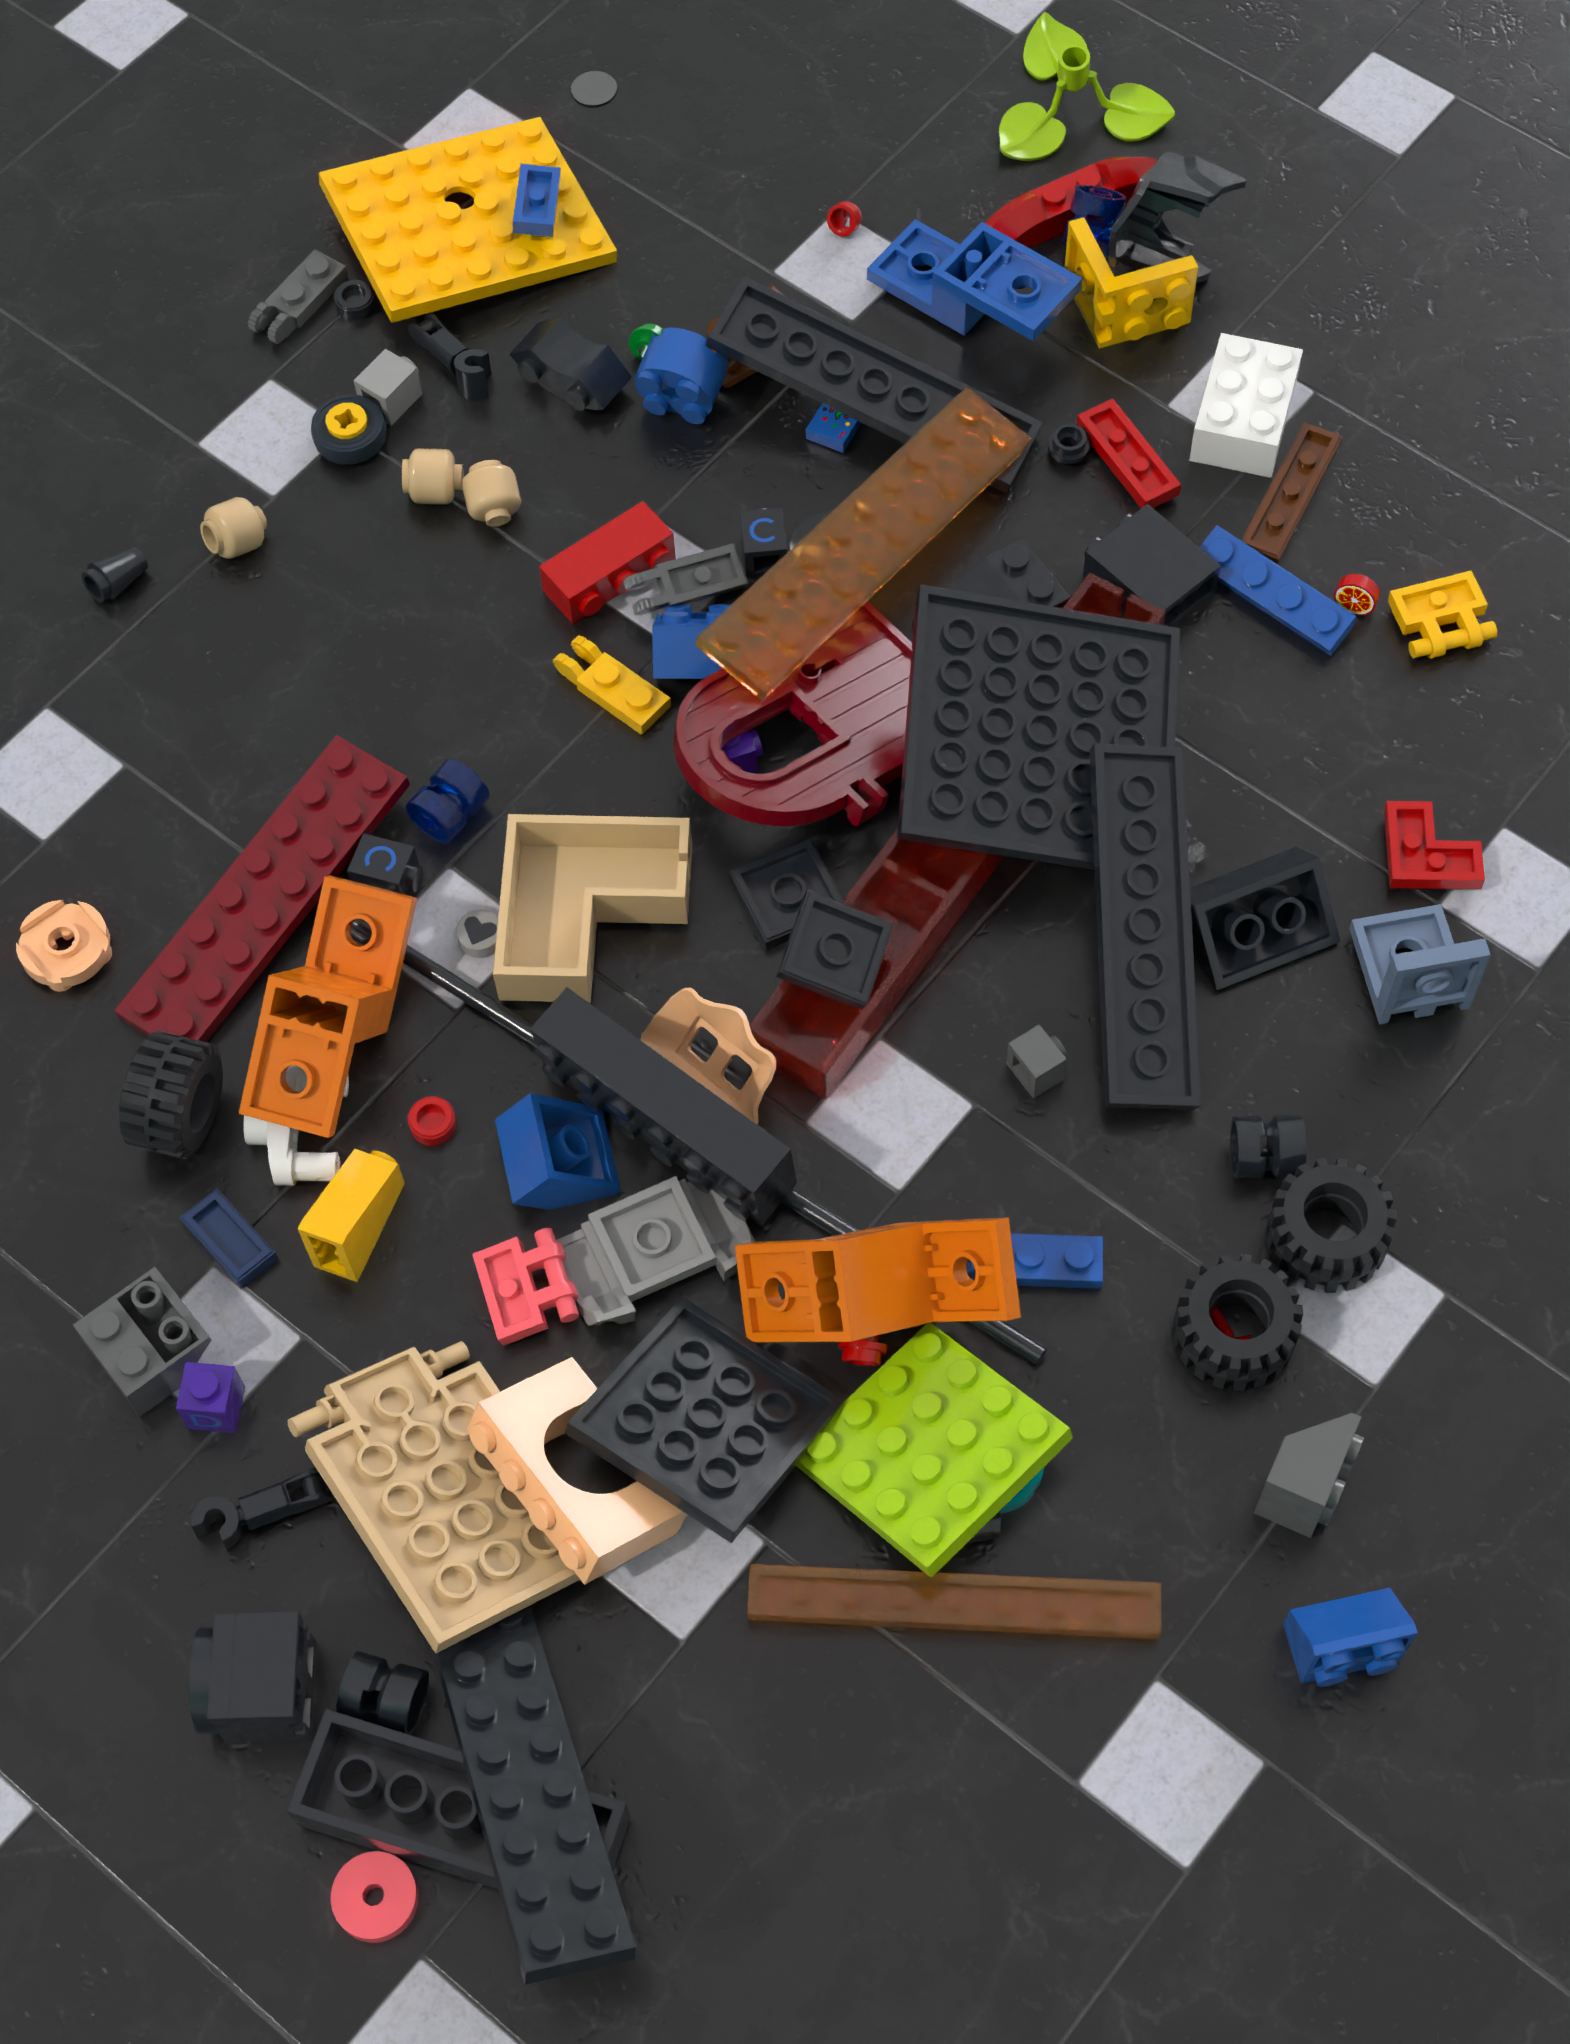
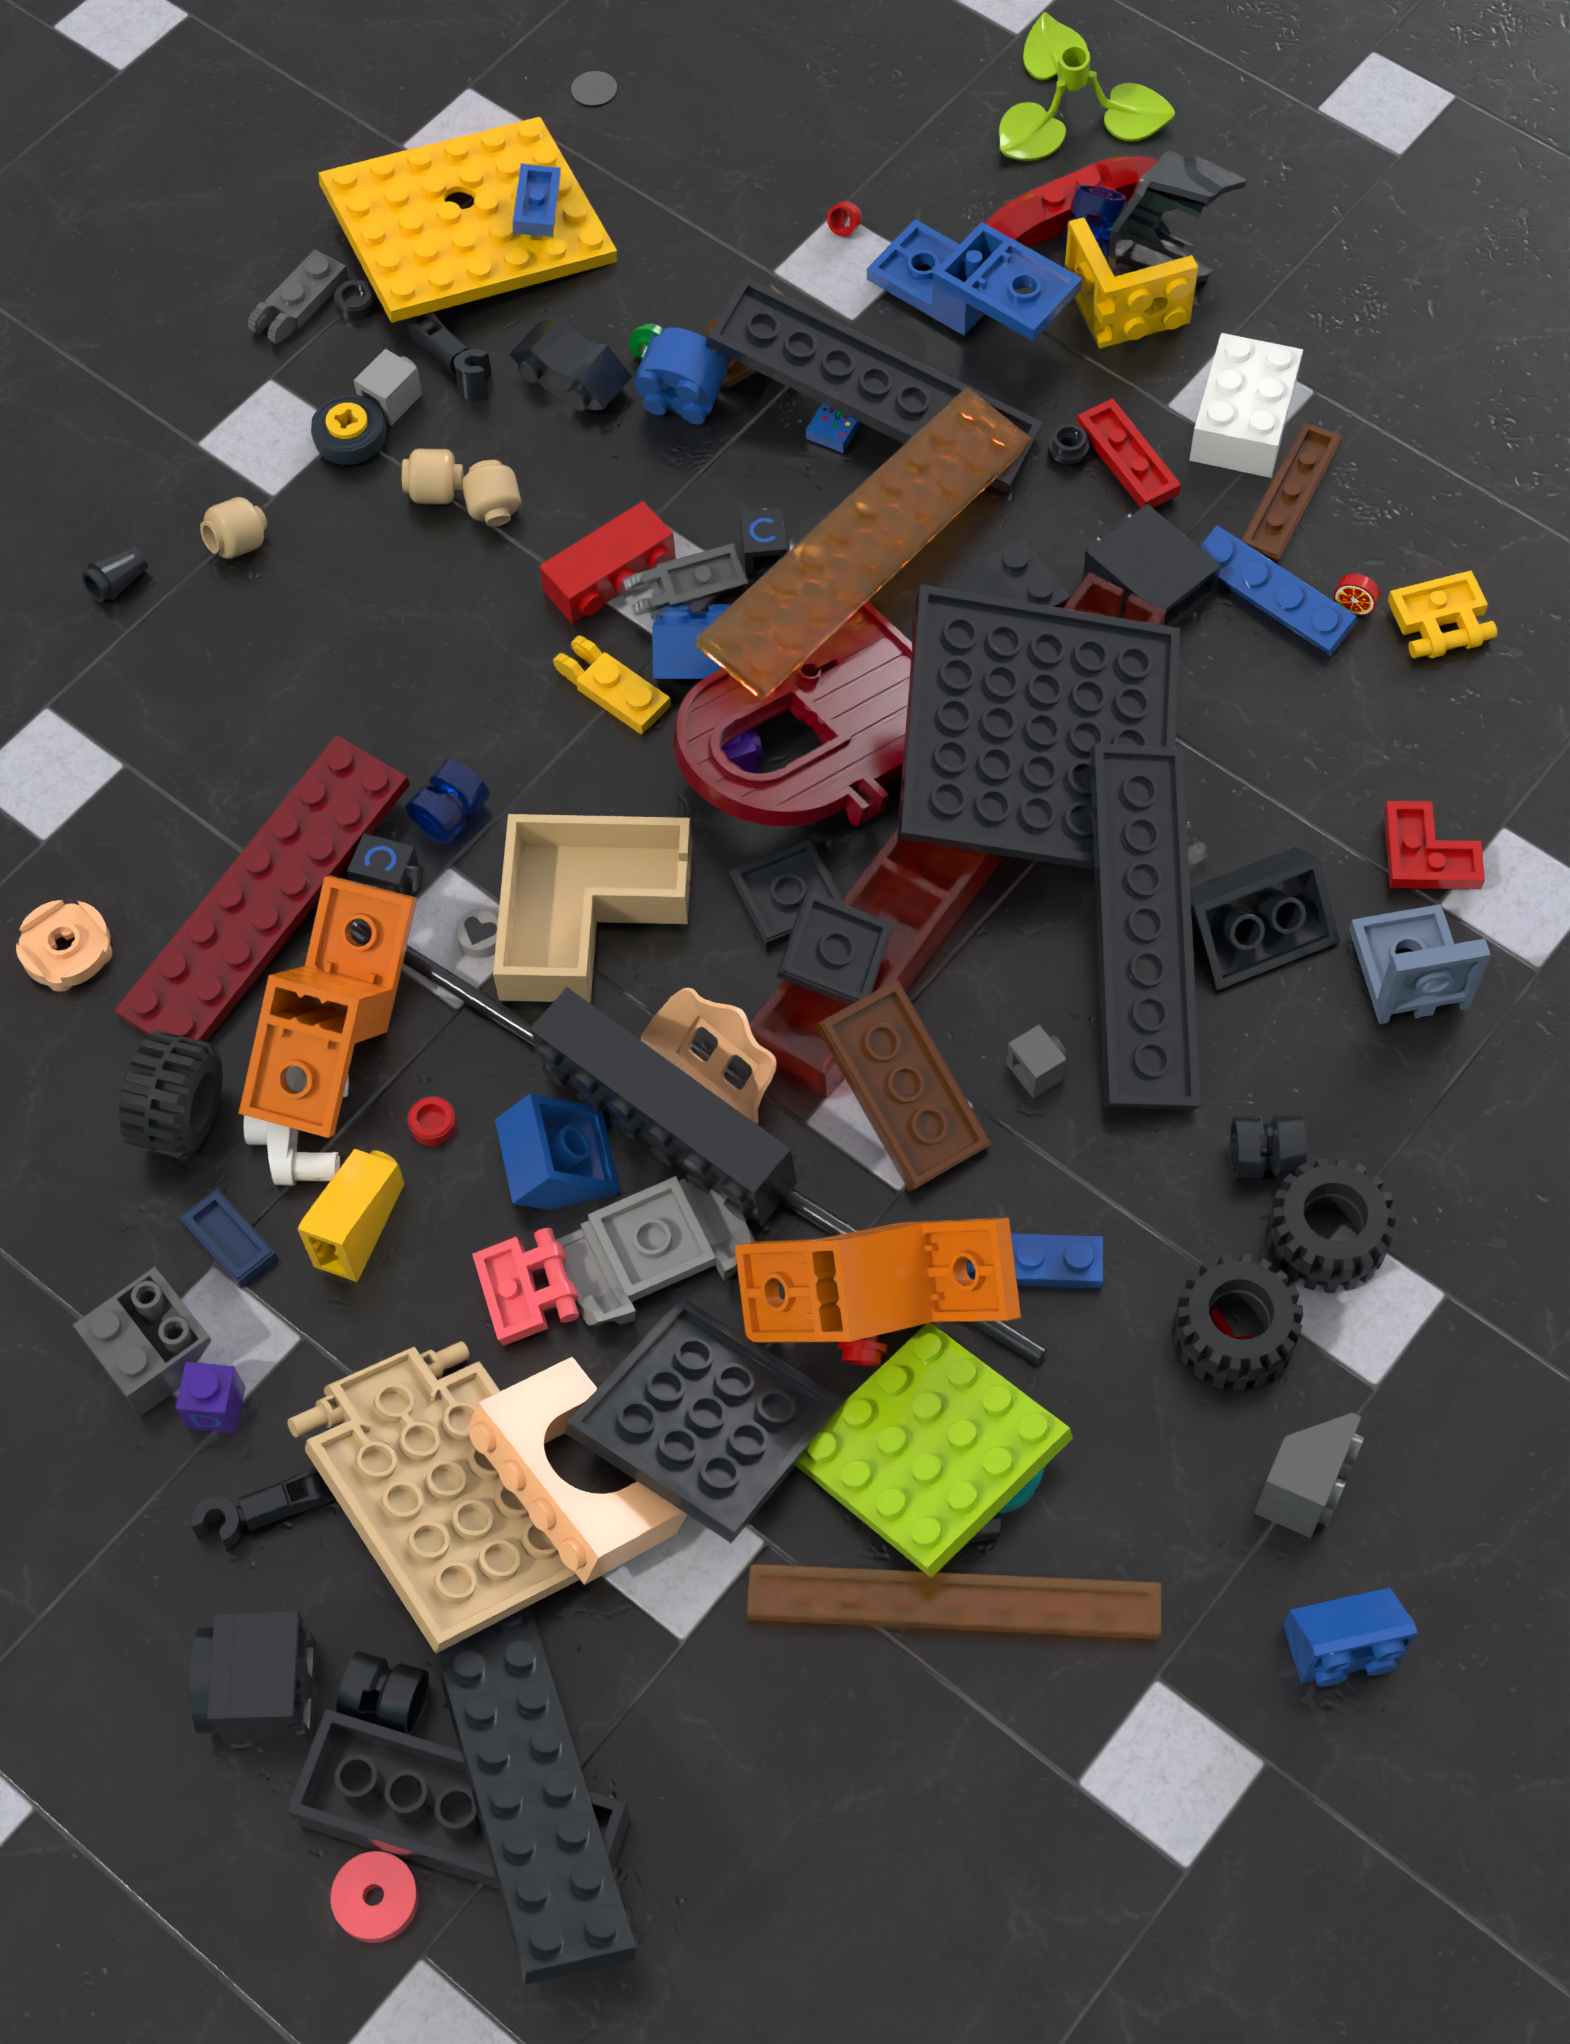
(903, 1085): none -> reddish brown tile

